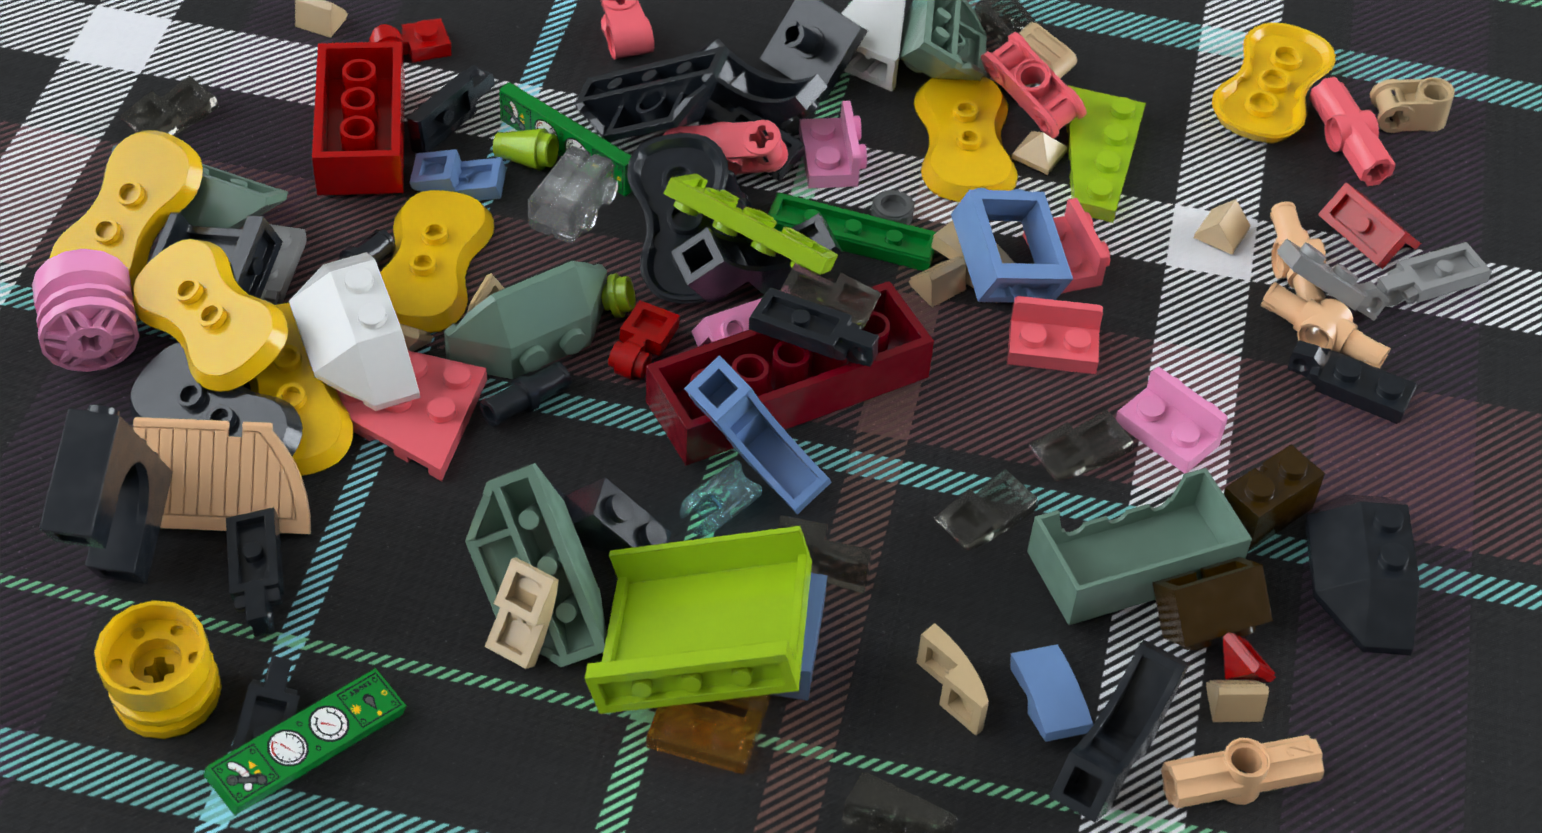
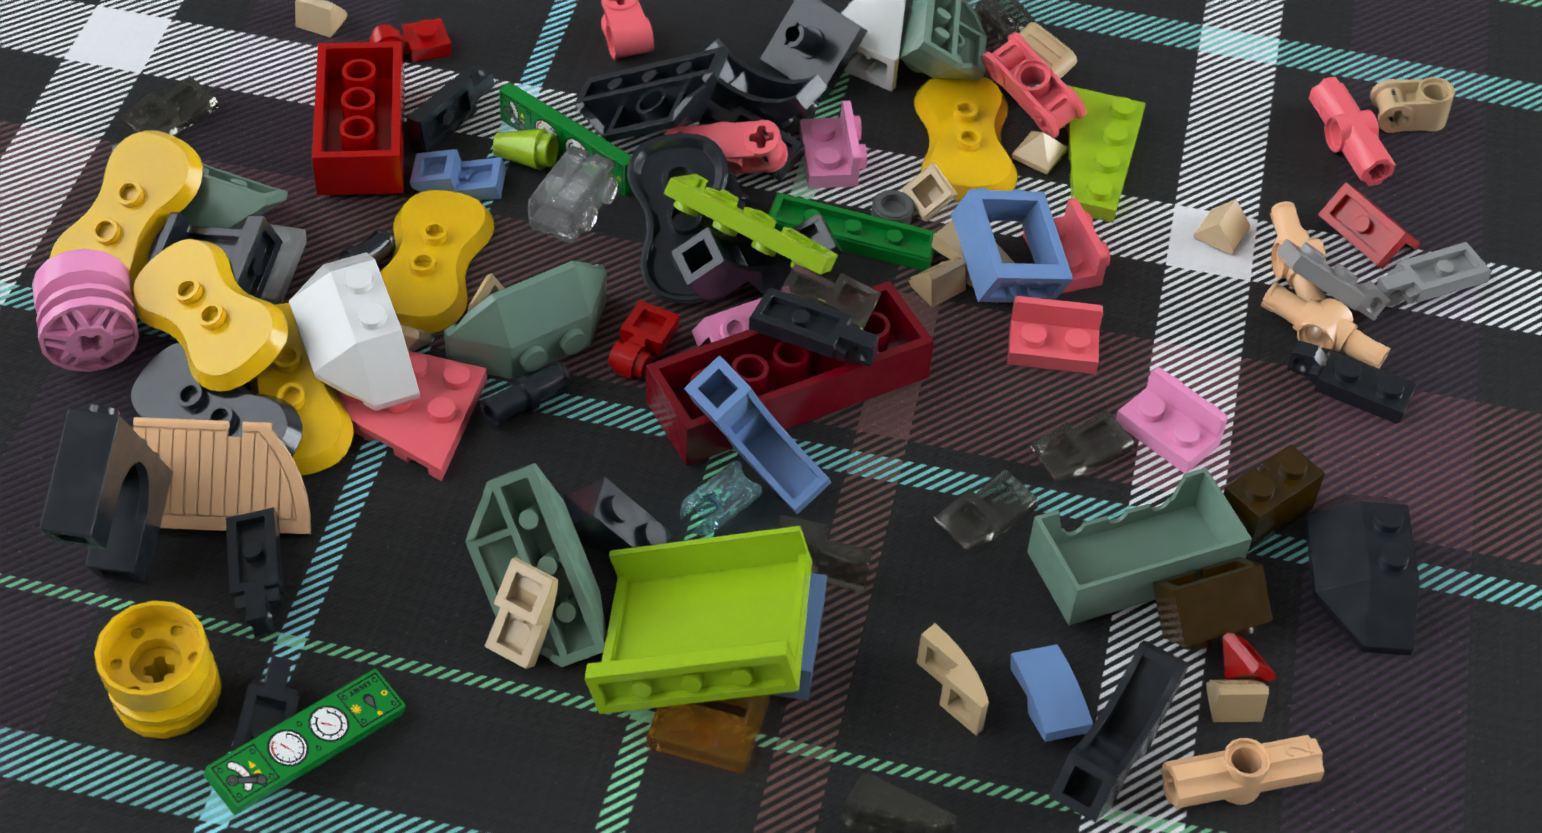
(618, 295): lime plate -> none
(930, 191): none -> tan slope
(1271, 87): yellow plate -> none

